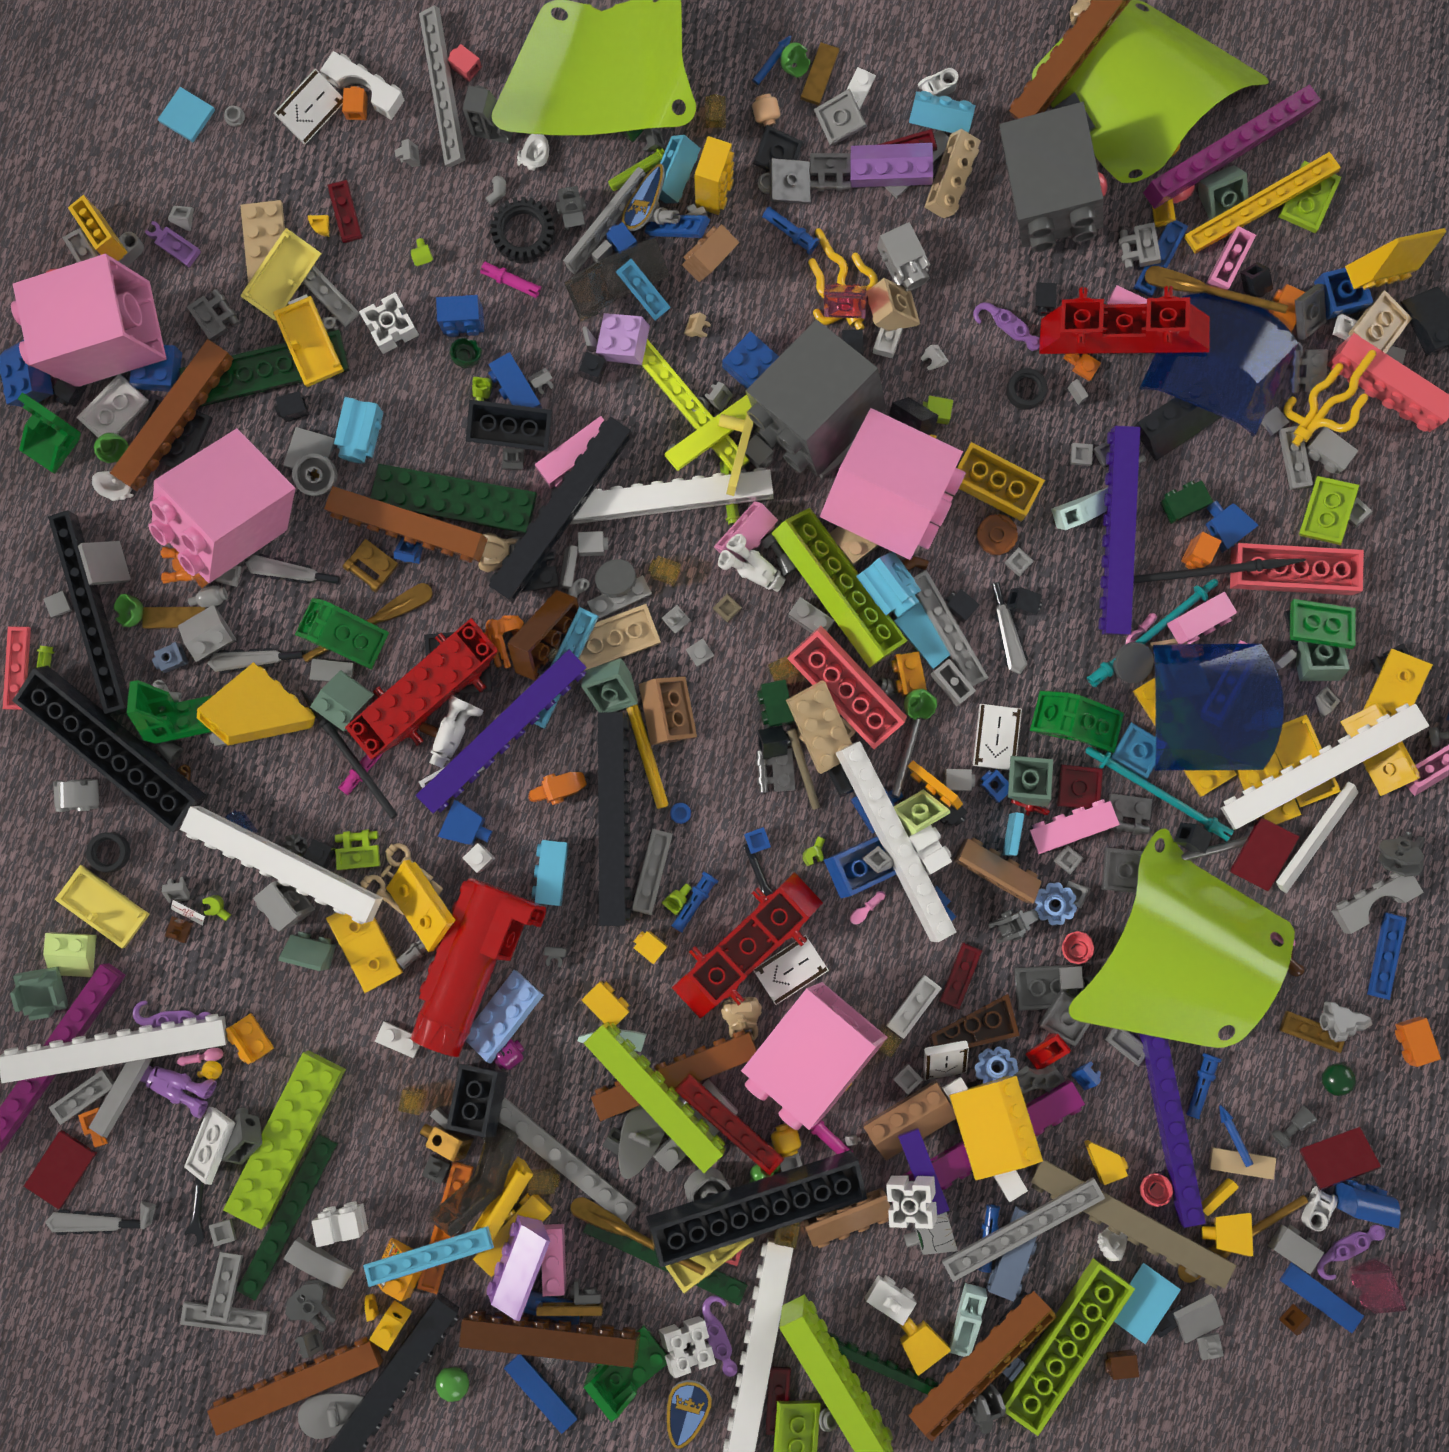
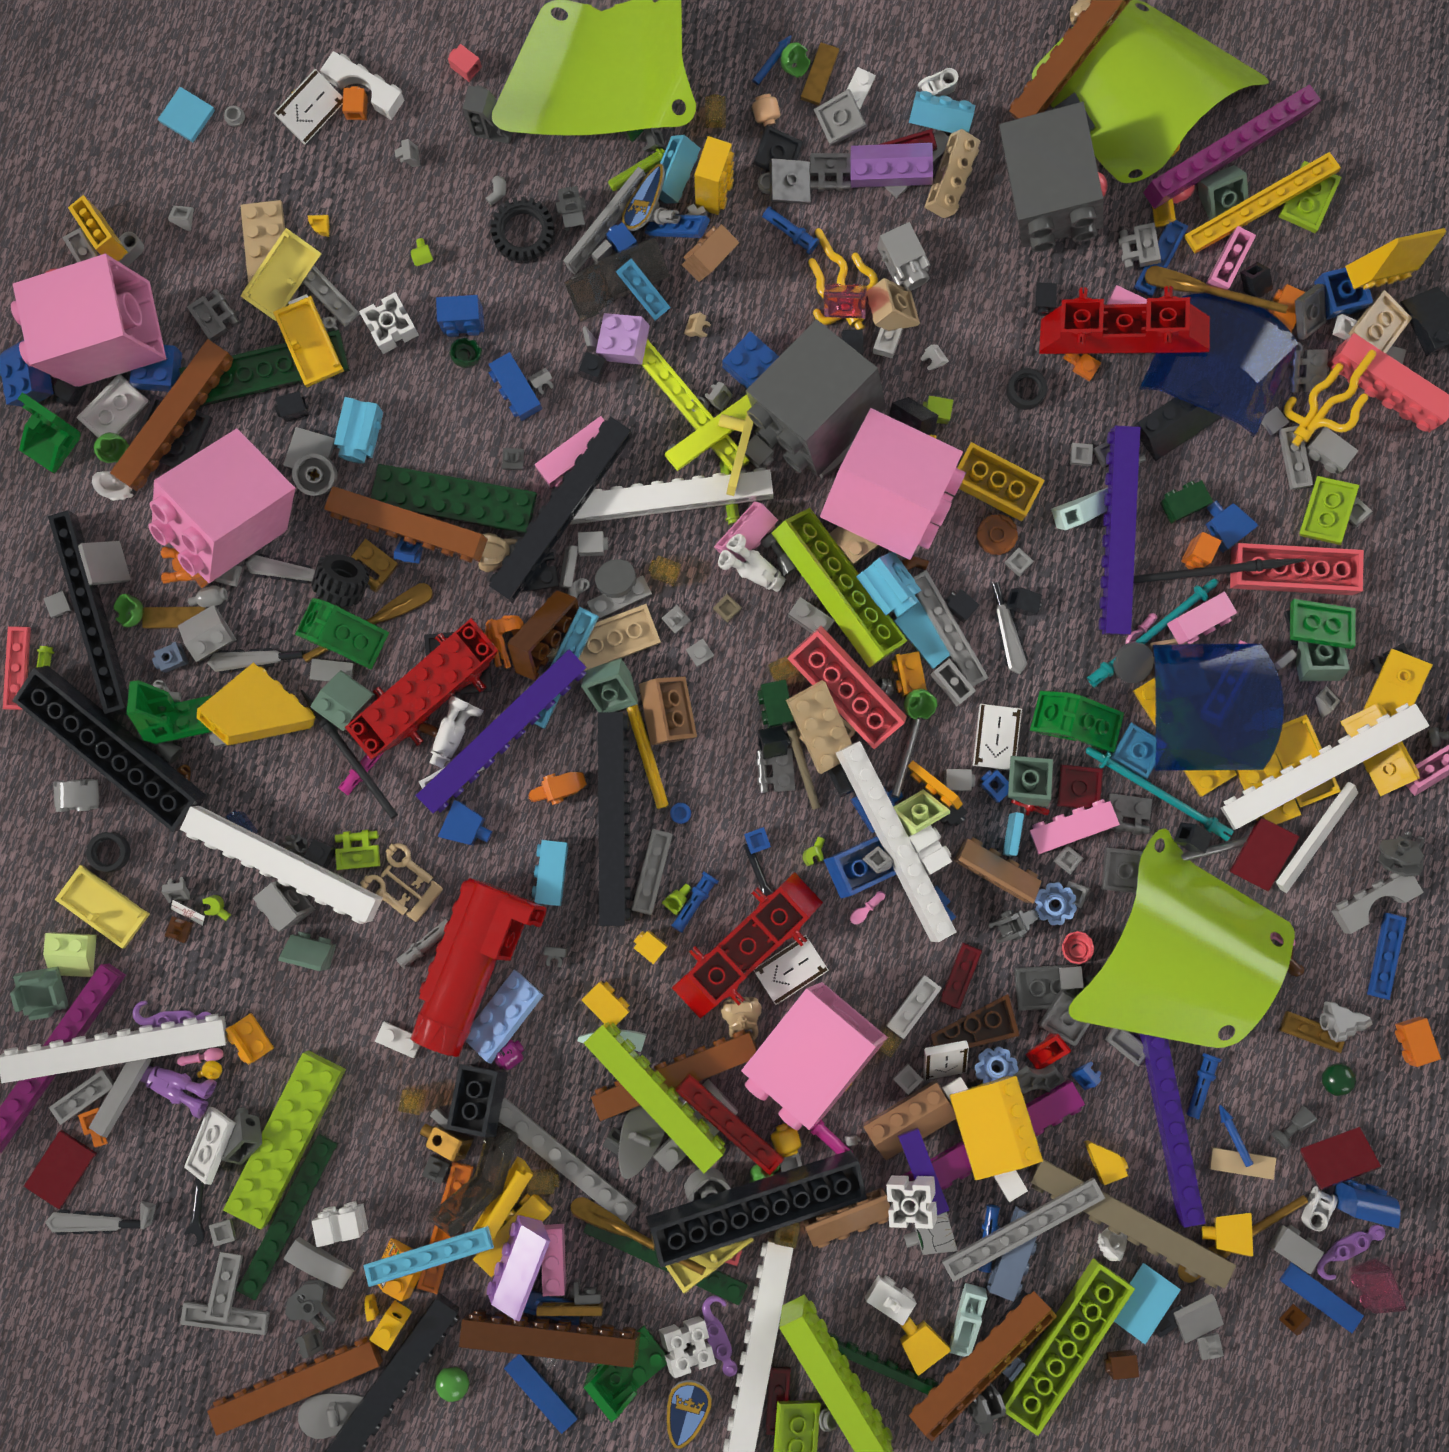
(174, 244): medium lavender plate -> none
(340, 580): none -> black tyre
(344, 211): dark red tile -> none
(365, 950): yellow container -> none
(420, 904): yellow container -> none
(442, 86): light grey plate -> none
(478, 858): white brick -> none
(481, 388): lime piece -> none
(502, 276): dark pink pin -> none
(509, 425): black slope -> none
(535, 152): white hat -> none
(1009, 324): medium lavender piece -> none
(1078, 391): light grey tile -> none
(1160, 1193): coral hair -> none
(1218, 1196): yellow tile -> none

